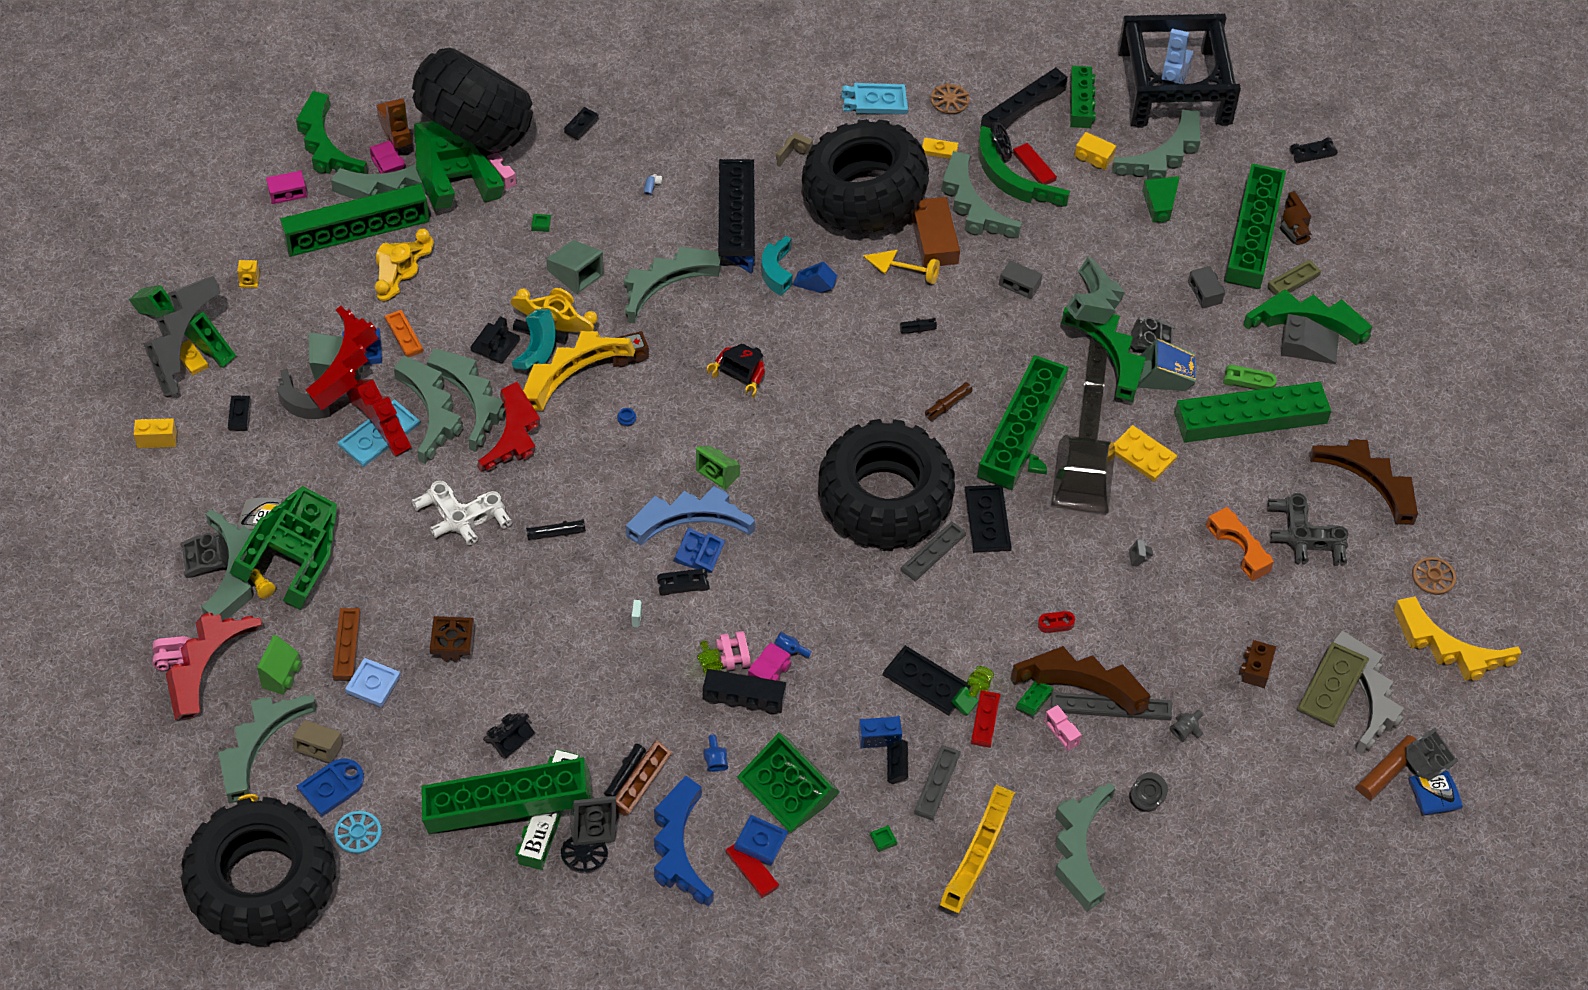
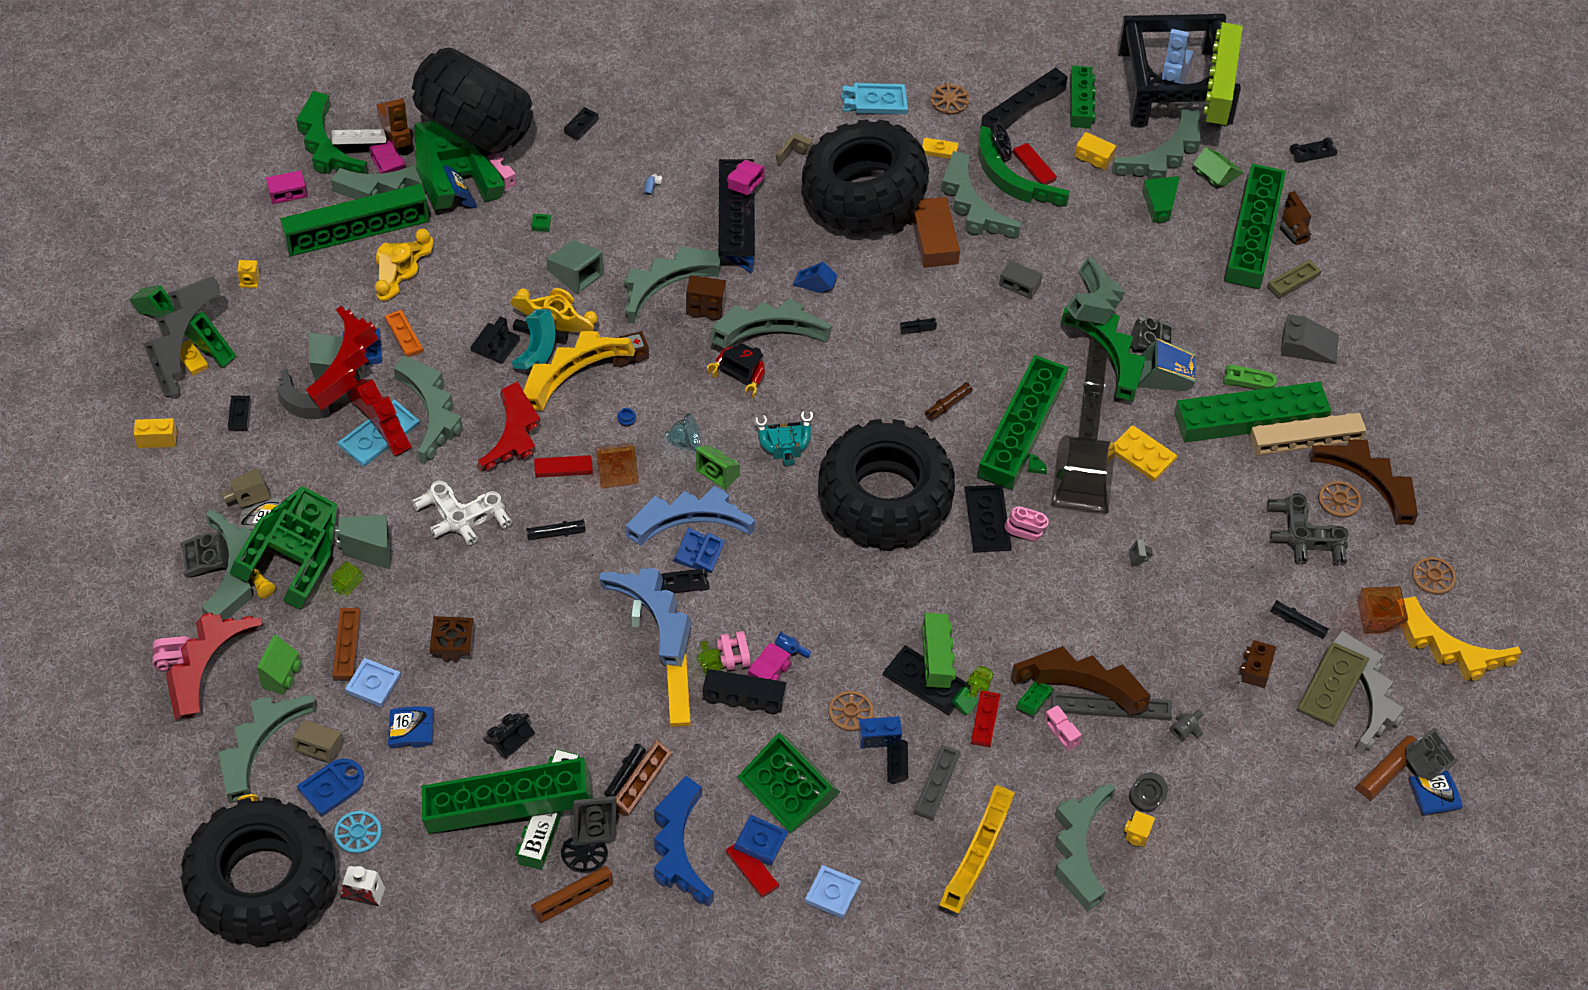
(247, 489): none -> dark tan torso
(346, 578): none -> clear neon green brick
(358, 136): none -> white tile
(362, 886): none -> white torso
(365, 539): none -> sand green slope
(410, 726): none -> blue slope
(460, 187): none -> blue slope
(463, 374): sand green arch -> none
(563, 466): none -> red tile
(572, 894): none -> dark orange brick
(616, 464): none -> clear orange slope
(646, 587): none -> medium blue arch
(678, 694): none -> yellow tile
(685, 433): none -> clear light blue hat
(705, 297): none -> reddish brown brick
(715, 756): blue piece -> none
(746, 177): none -> dark pink brick
(764, 318): none -> sand green arch
(772, 273): teal arch -> none
(786, 439): none -> teal torso
(832, 891): none -> light blue plate
(850, 710): none -> medium nougat wheel
(883, 838): green tile -> none
(884, 259): yellow piece -> none
(933, 551): dark grey tile -> none
(937, 650): none -> bright green brick
(1026, 523): none -> bright pink brick
(1056, 621): red beam -> none
(1139, 829): none -> yellow brick
(1206, 287): dark grey brick -> none
(1217, 167): none -> bright green slope
(1223, 73): none -> lime brick
(1226, 526): orange arch -> none
(1299, 619): none -> black pin
(1306, 433): none -> tan brick
(1337, 318): green arch -> none
(1340, 499): none -> medium nougat wheel
(1382, 608): none -> clear orange slope

